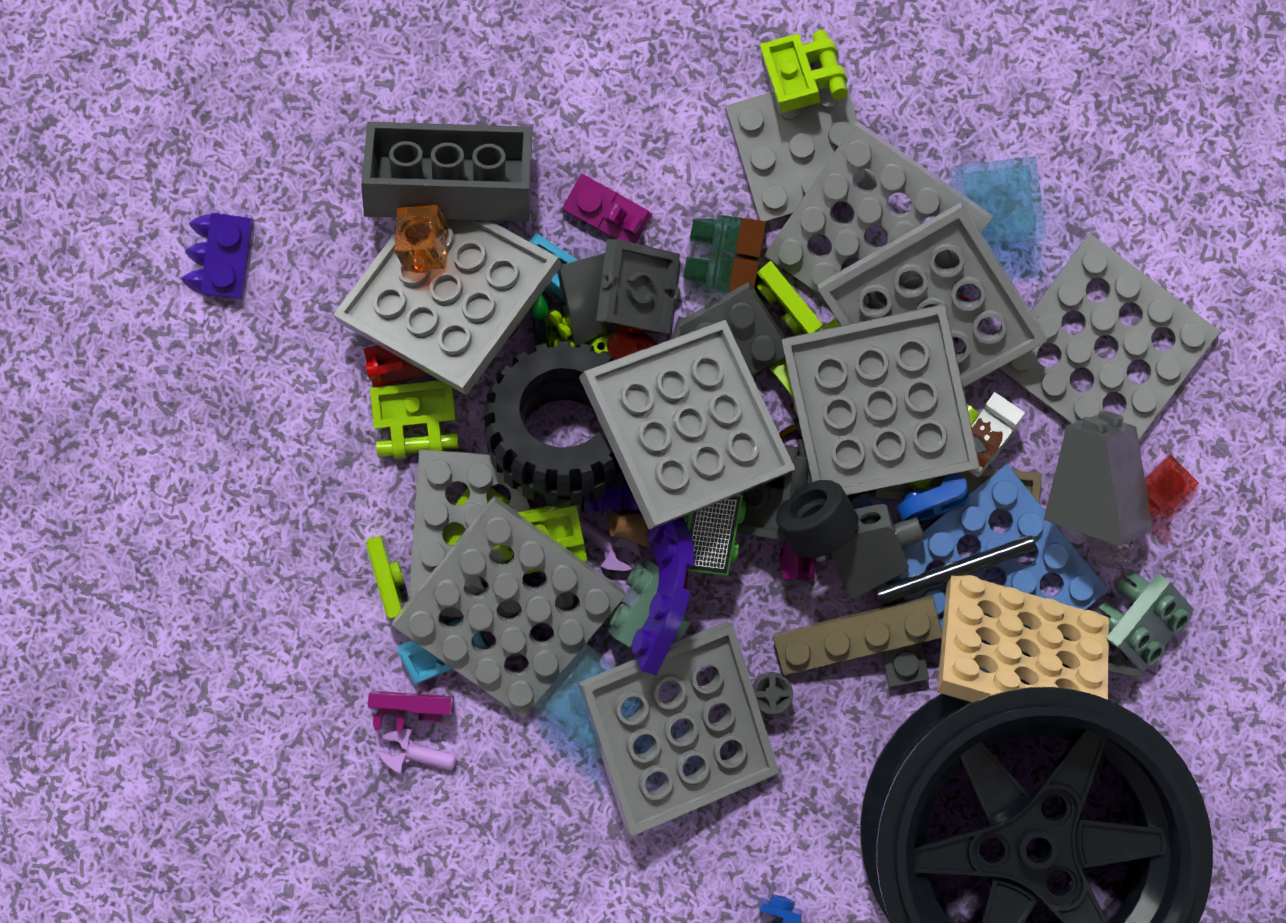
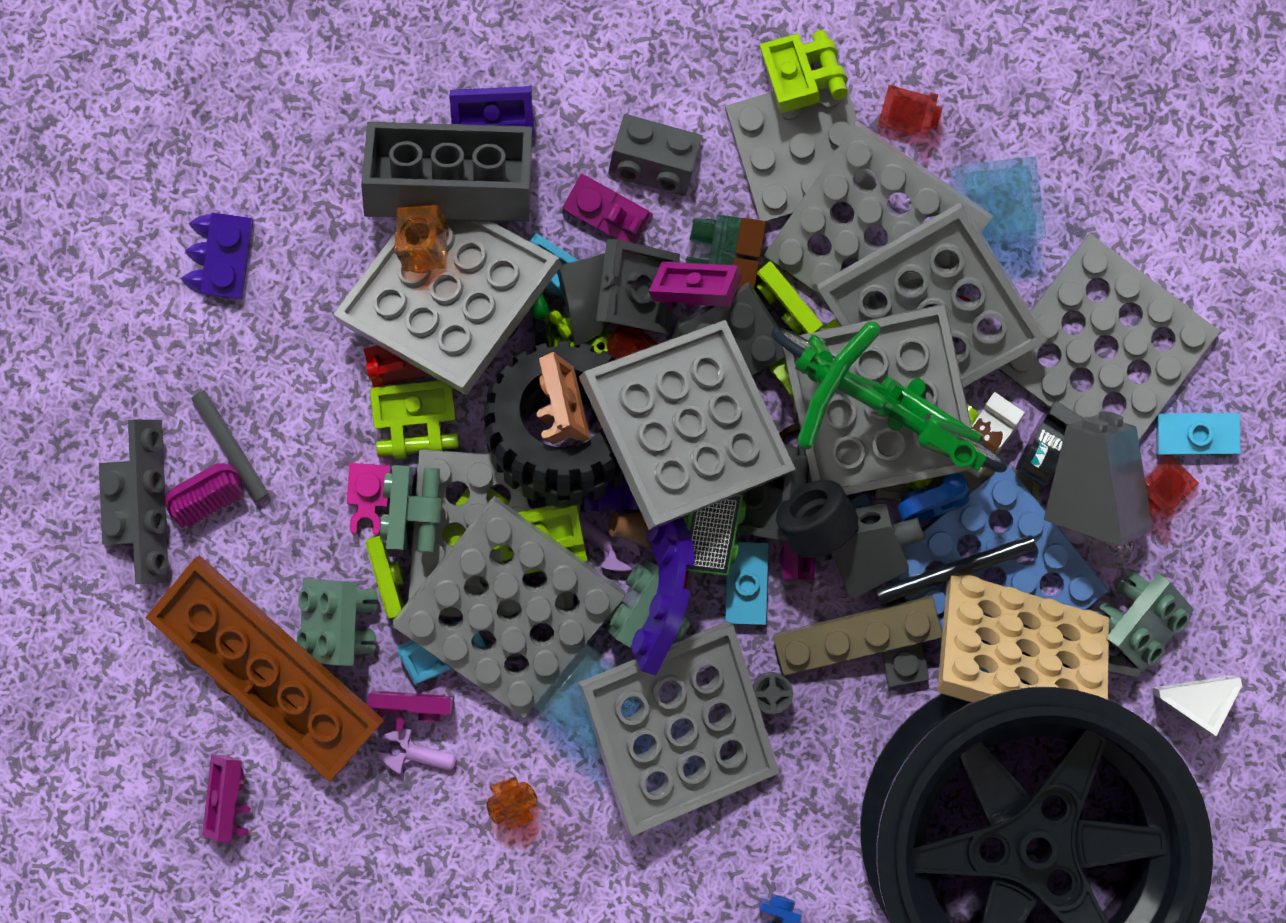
(135, 502): none -> dark grey bracket
(203, 494): none -> magenta piece
(224, 783): none -> magenta plate
(229, 445): none -> dark grey bar
(264, 668): none -> dark orange plate
(330, 619): none -> sand green plate
(366, 490): none -> dark pink plate
(406, 508): none -> sand green plate
(493, 106): none -> dark purple plate
(511, 803): none -> clear orange gear
(566, 406): none -> nougat plate
(654, 155): none -> dark grey bracket
(695, 284): none -> magenta plate
(747, 585): none -> medium azure plate
(902, 404): none -> green piece
(909, 111): none -> clear red bracket
(1044, 446): none -> black leg
(1198, 433): none -> medium azure plate
(1201, 701): none -> white slope

